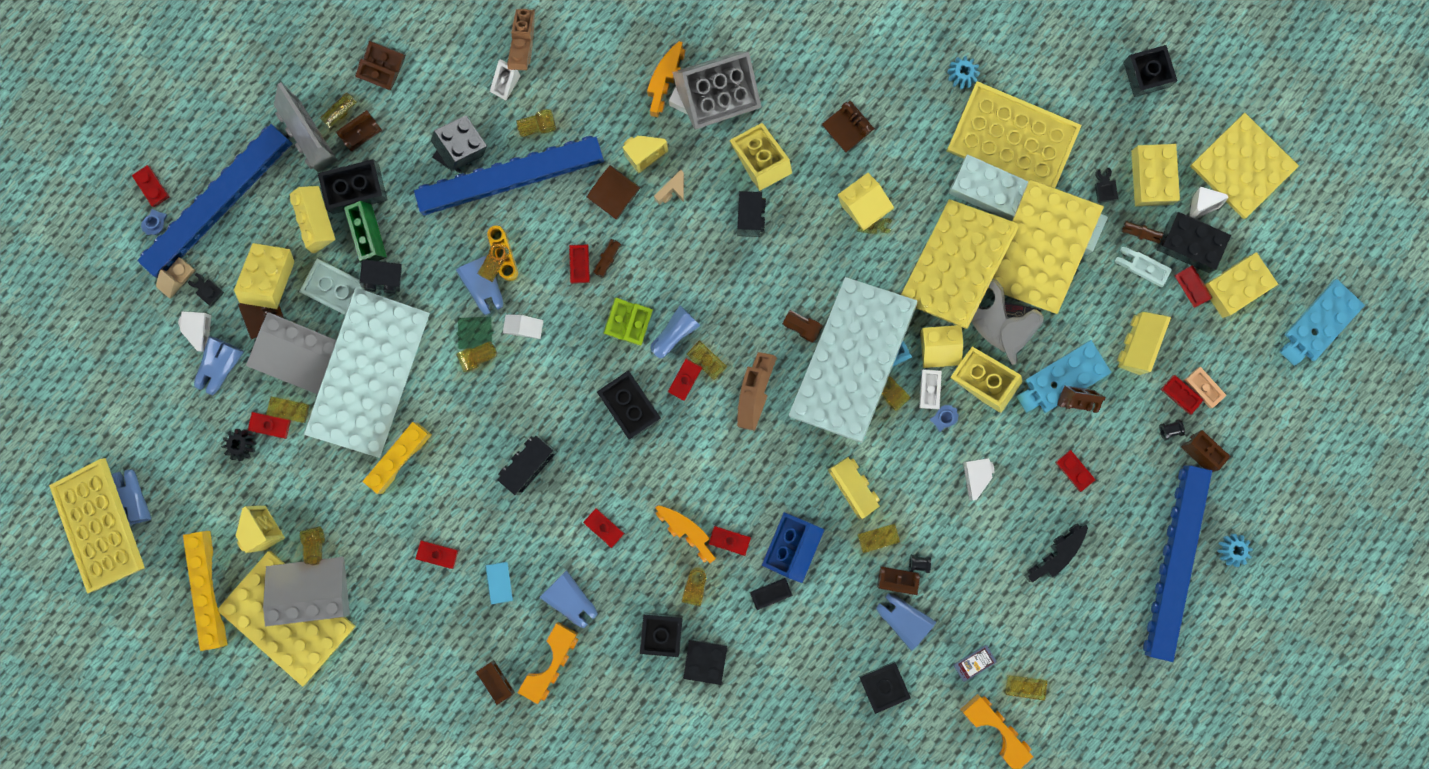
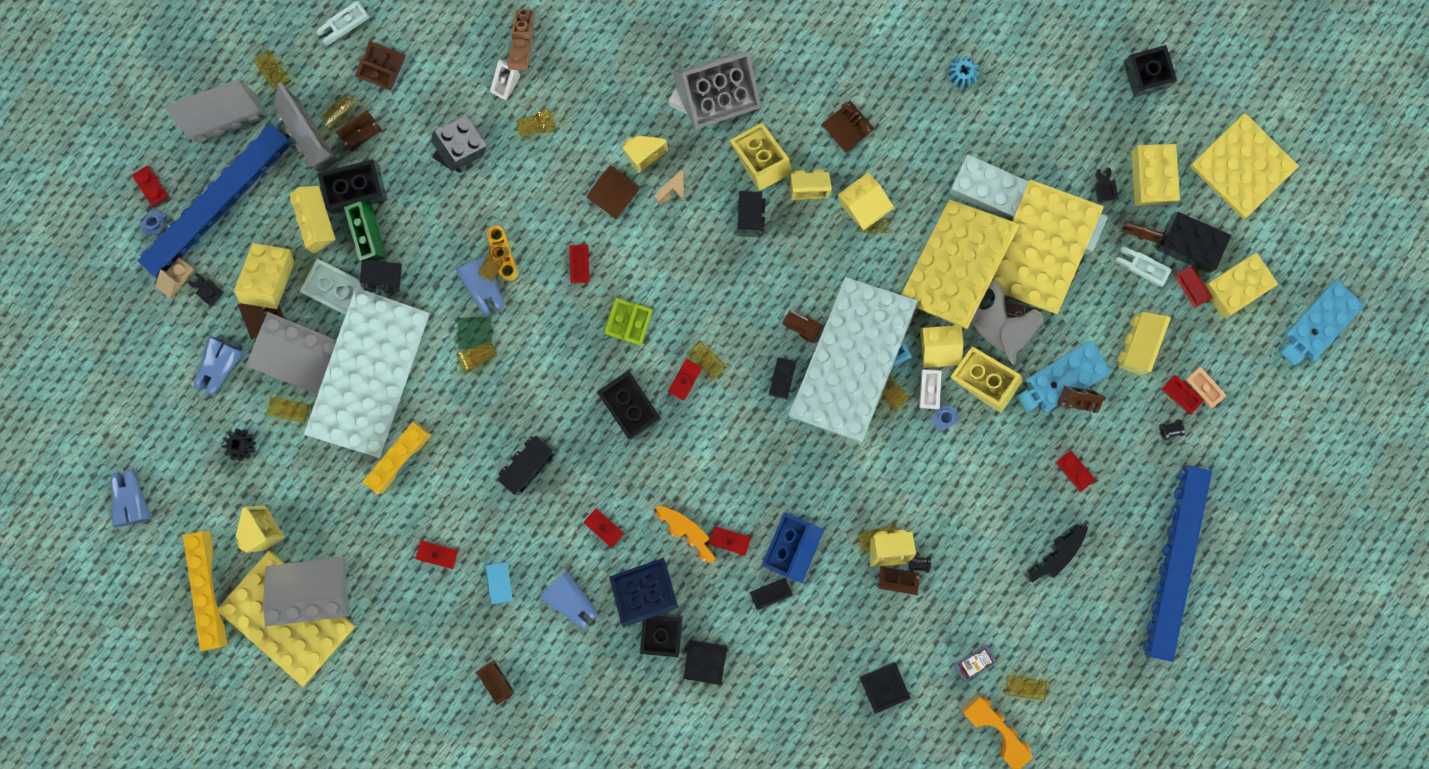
(96, 526): light yellow plate -> none
(195, 328): white slope -> none
(216, 110): none -> light grey slope
(269, 425): red plate -> none
(271, 69): none -> clear yellow plate
(312, 545): clear yellow piece -> none
(343, 22): none -> light aqua hinge
(509, 175): blue brick -> none
(523, 326): white slope -> none
(536, 684): light orange arch -> none
(607, 258): reddish brown pin -> none
(643, 592): none -> dark blue plate
(664, 73): light orange slope -> none
(678, 327): medium blue piece -> none
(694, 590): clear yellow piece -> none
(752, 391): medium nougat slope -> none
(782, 378): none -> black brick
(810, 185): none -> light yellow slope
(854, 487): light yellow slope -> none
(891, 548): none -> light yellow slope
(906, 621): medium blue piece -> none
(978, 475): white slope -> none
(1014, 135): light yellow plate -> none
(1206, 201): white slope -> none
(1206, 451): reddish brown hinge -> none
(1242, 550): medium azure gear -> none

